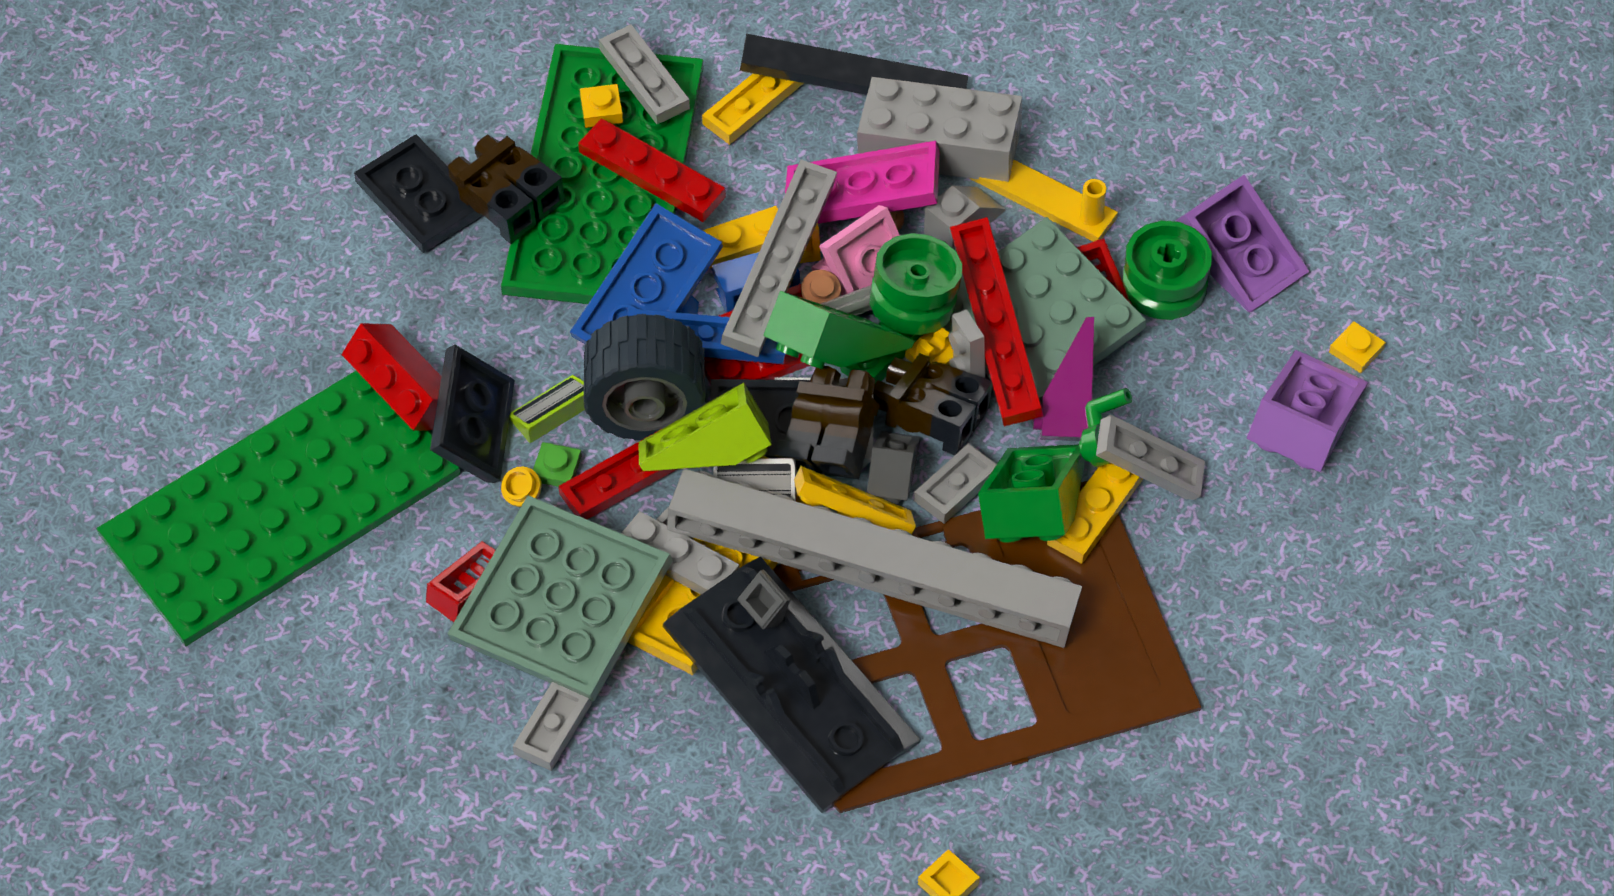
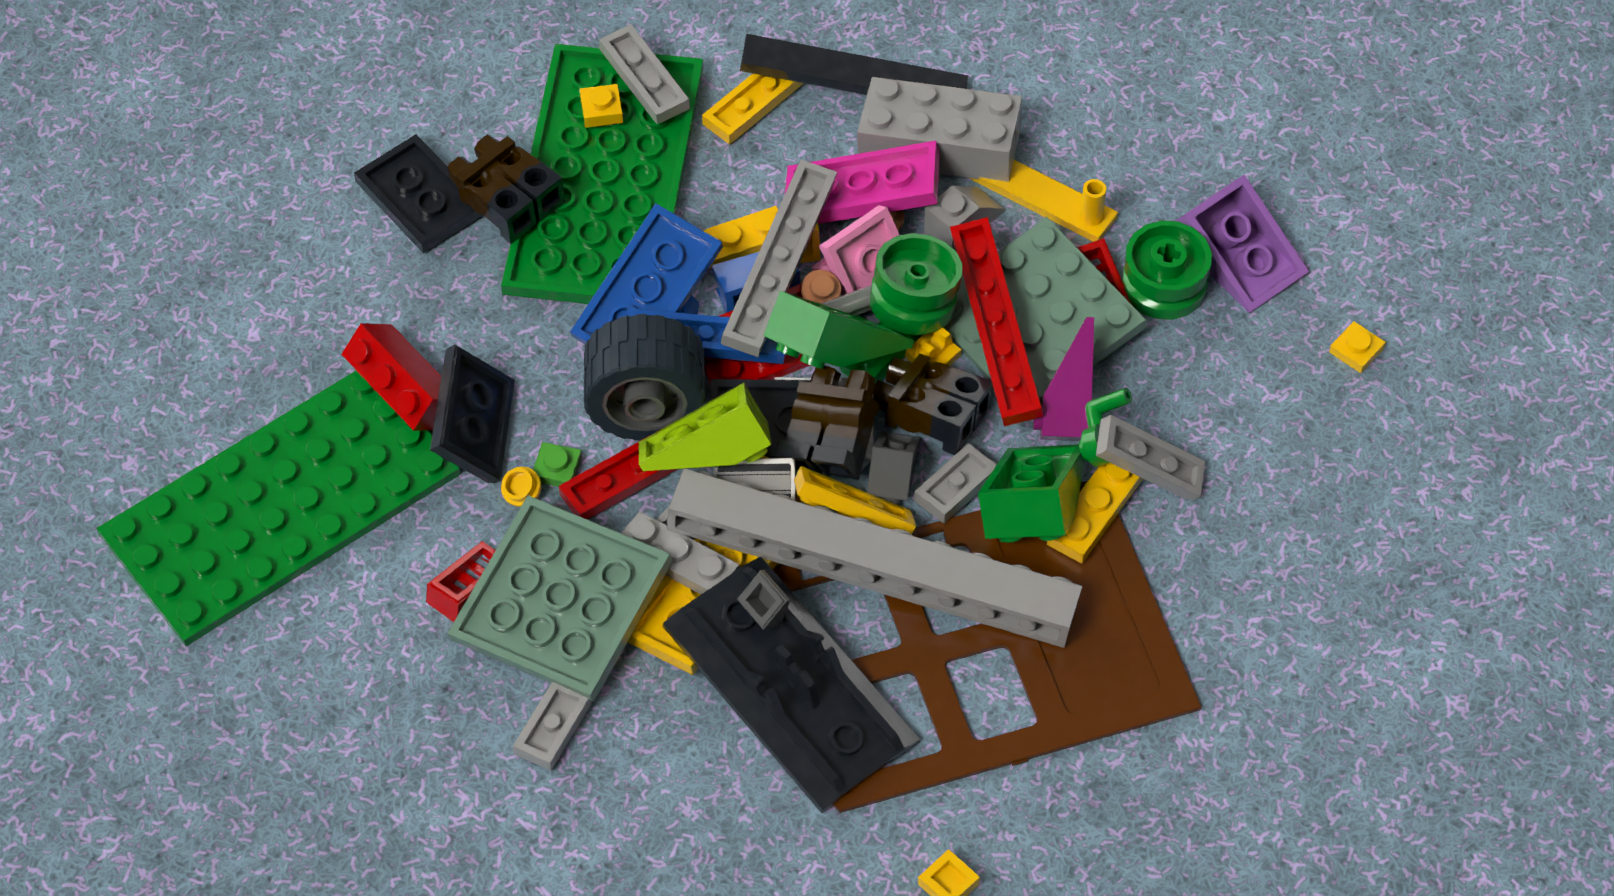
(549, 409): slope -> none
(652, 170): red plate -> none
(967, 344): light grey plate -> none
(1306, 411): medium lavender slope -> none

